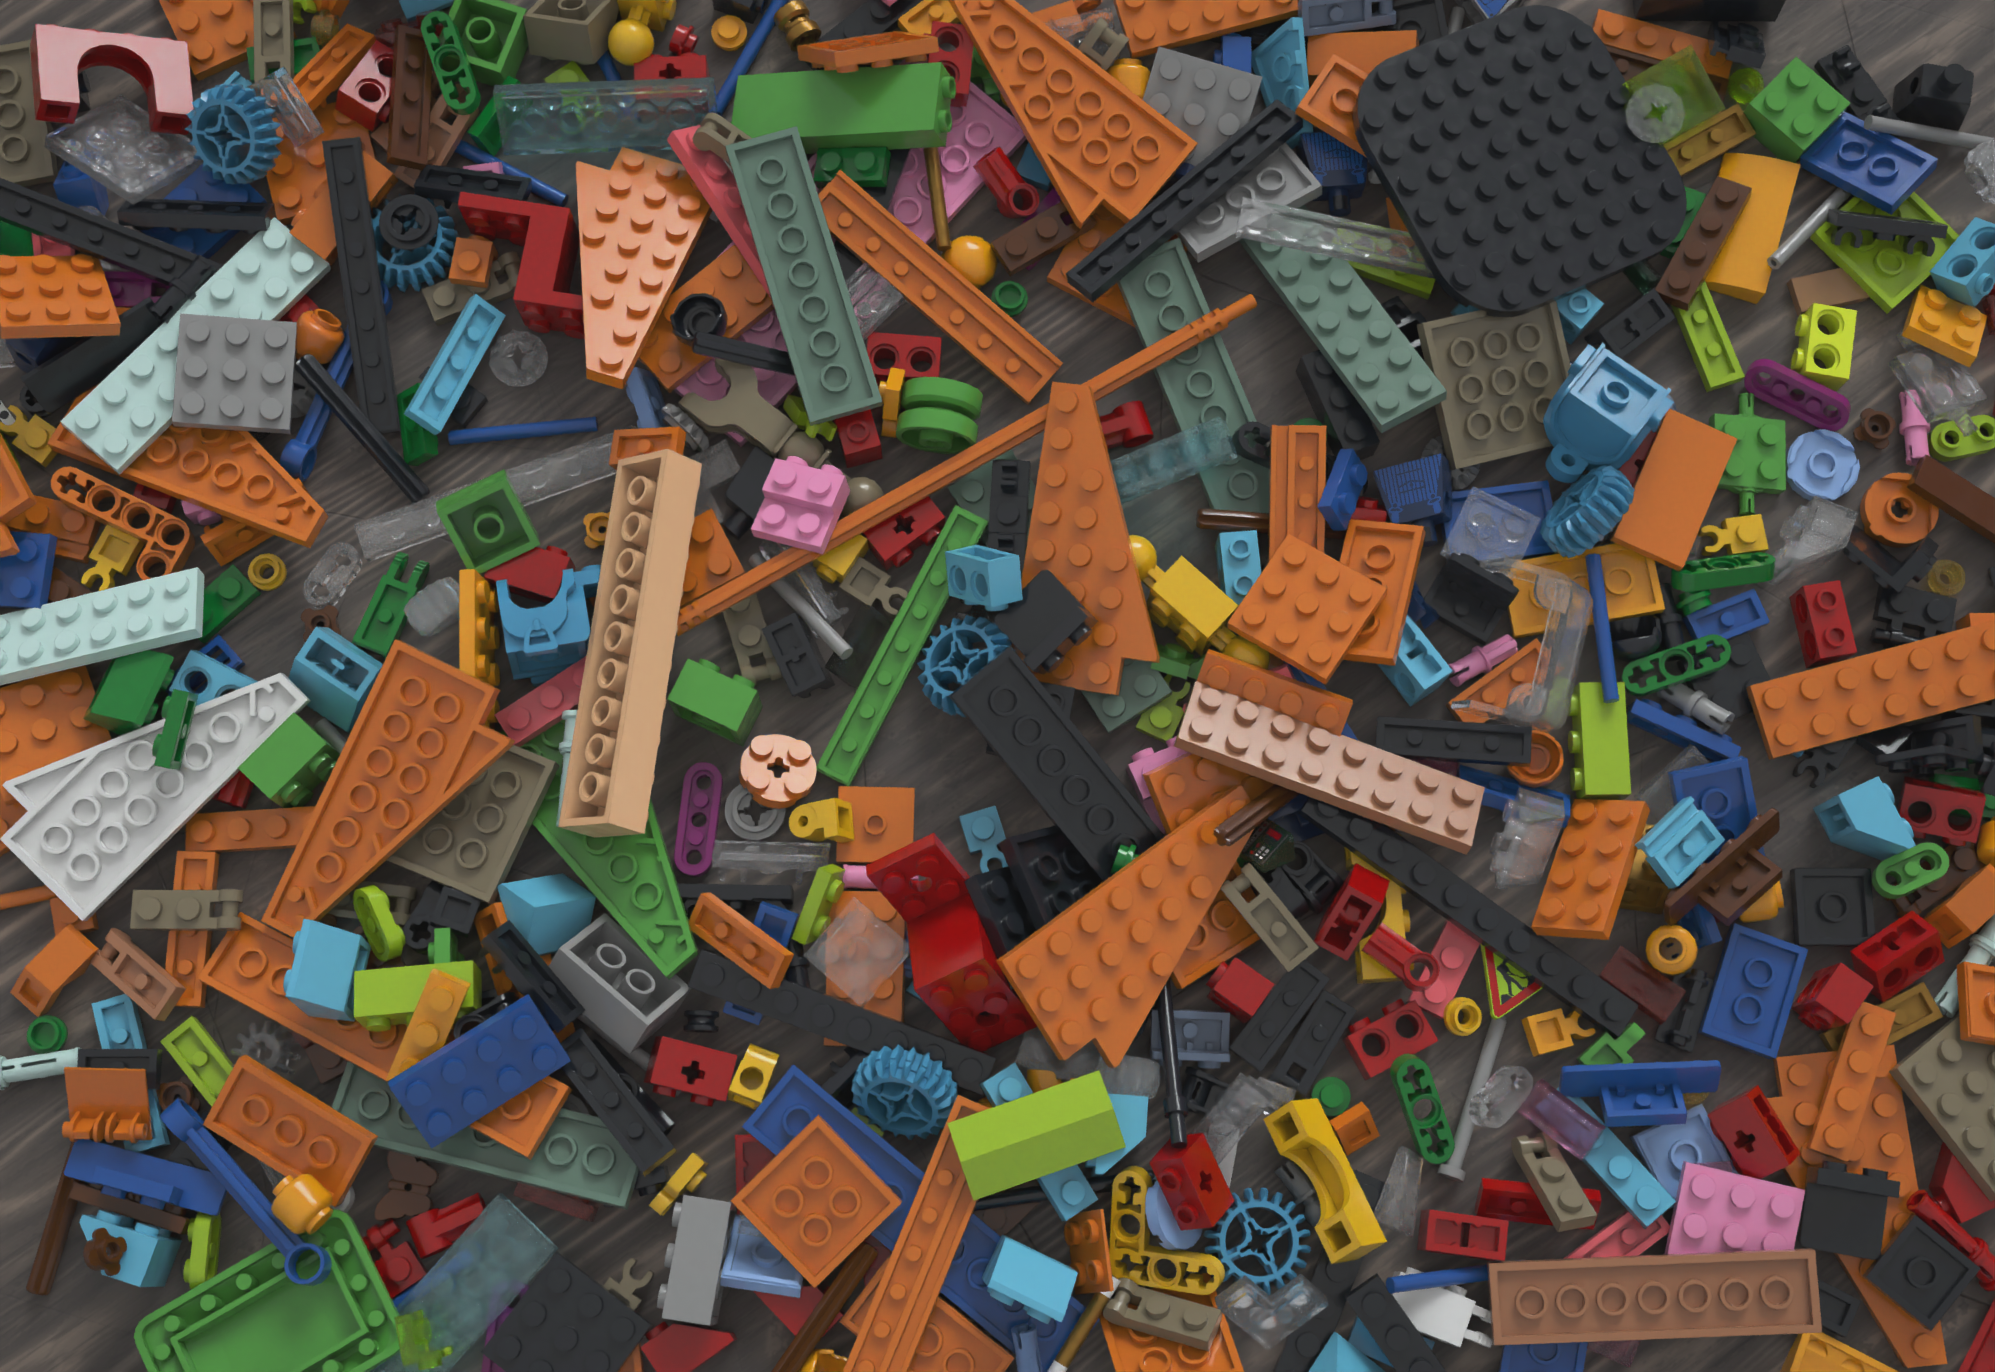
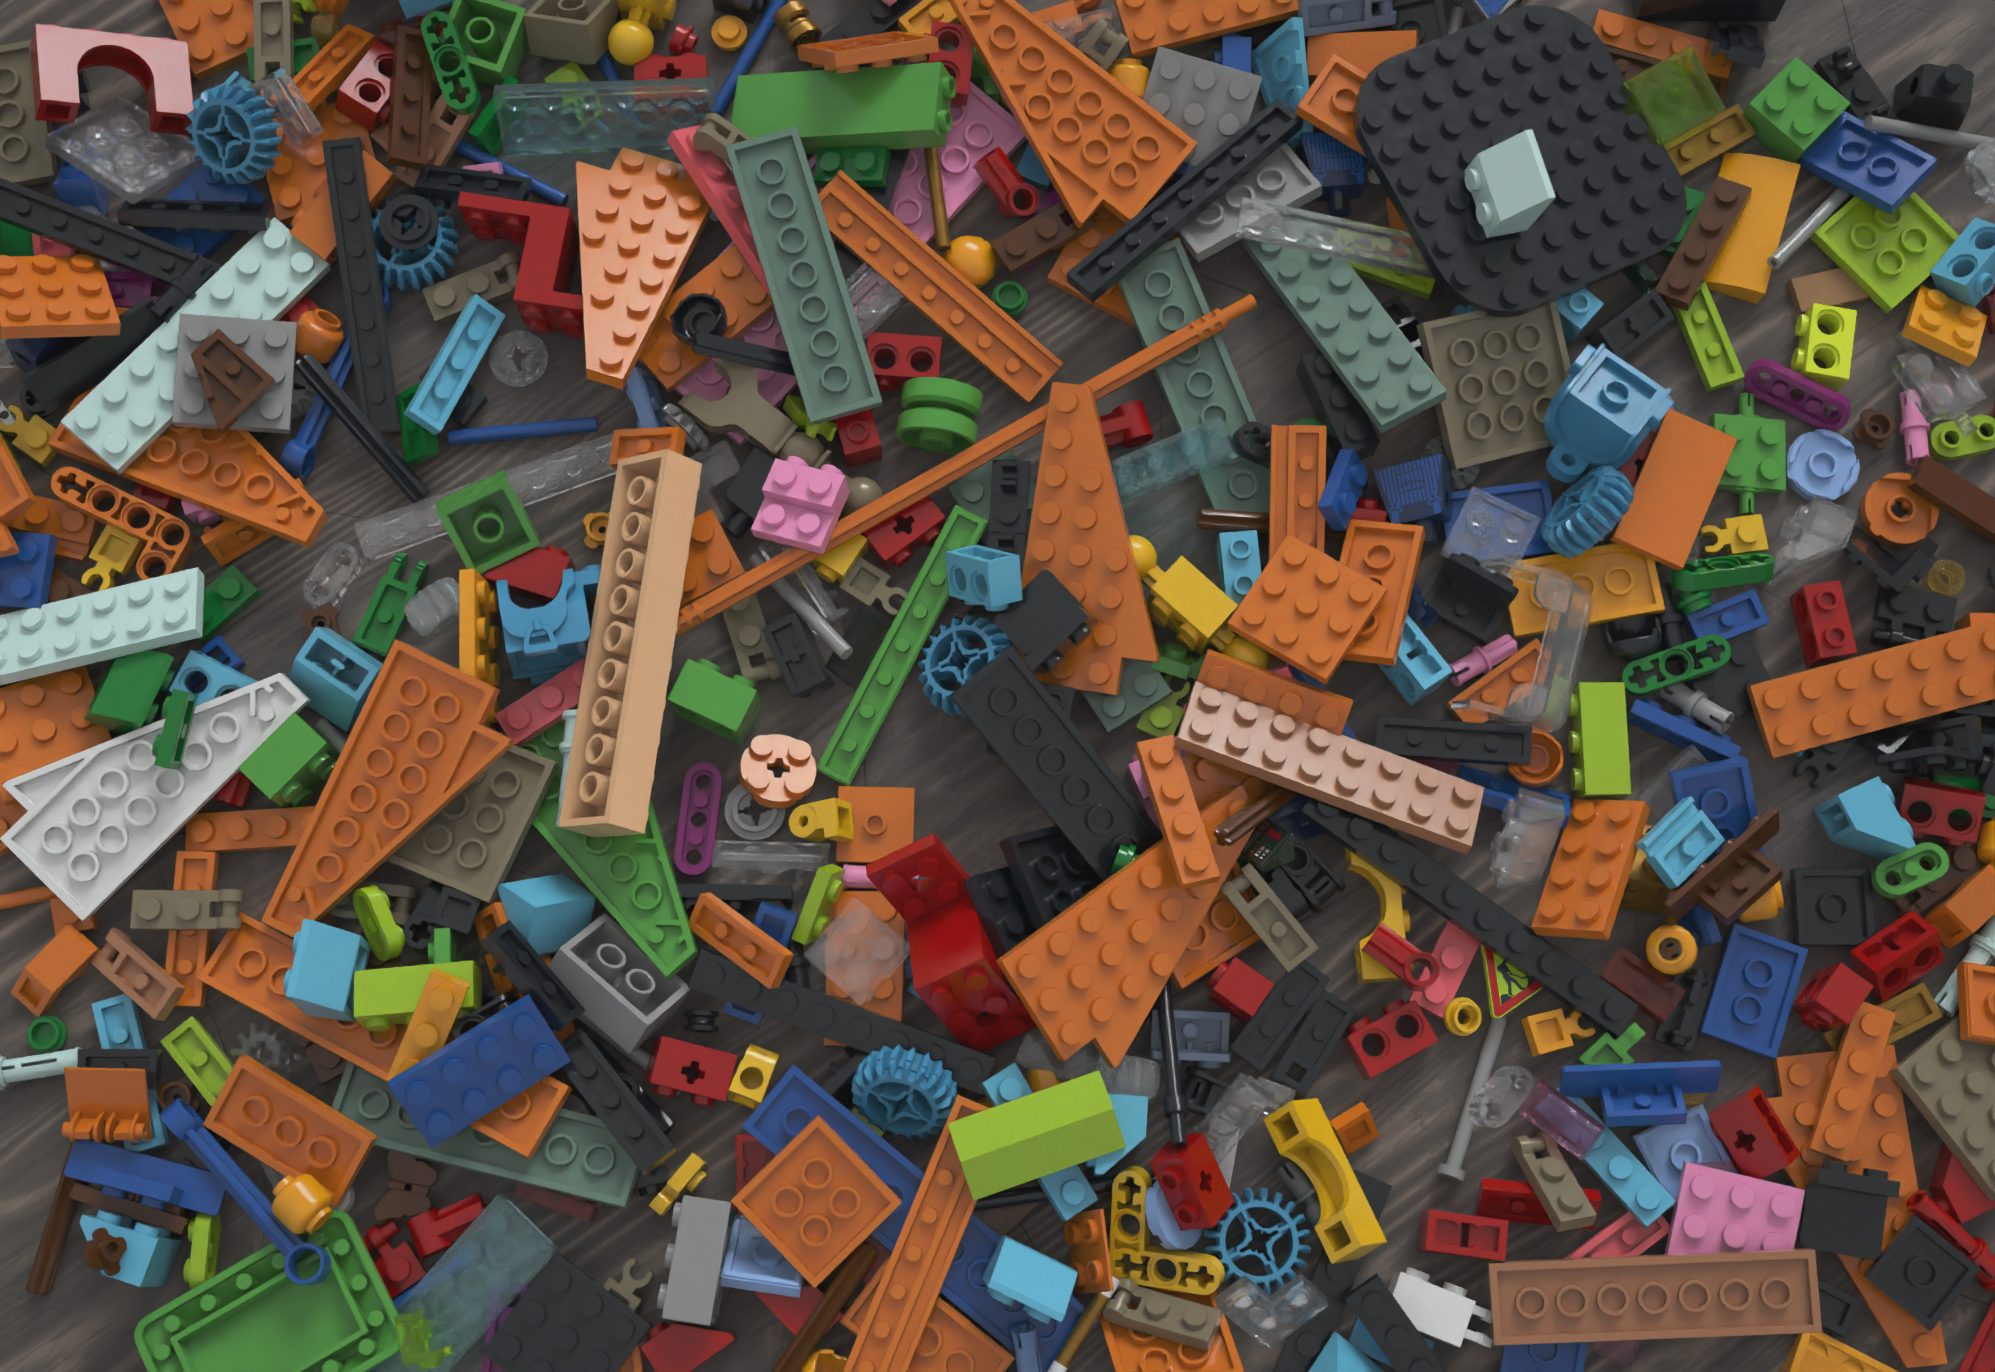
(229, 379): none -> reddish brown wing
(262, 562): yellow plate -> none
(472, 261): orange bracket -> none
(891, 398): light orange plate -> none
(983, 834): medium azure plate -> none
(1177, 812): none -> orange plate
(1332, 1095): green plate -> none
(1351, 911): red brick -> none
(1400, 1194): clear slope -> none
(1435, 1119): green beam -> none
(1437, 1279): blue bar -> none
(1509, 185): none -> light aqua slope
(1602, 628): blue bar -> none
(1651, 129): clear gear -> none
(1747, 76): clear neon green plate -> none
(1885, 228): black plate -> none

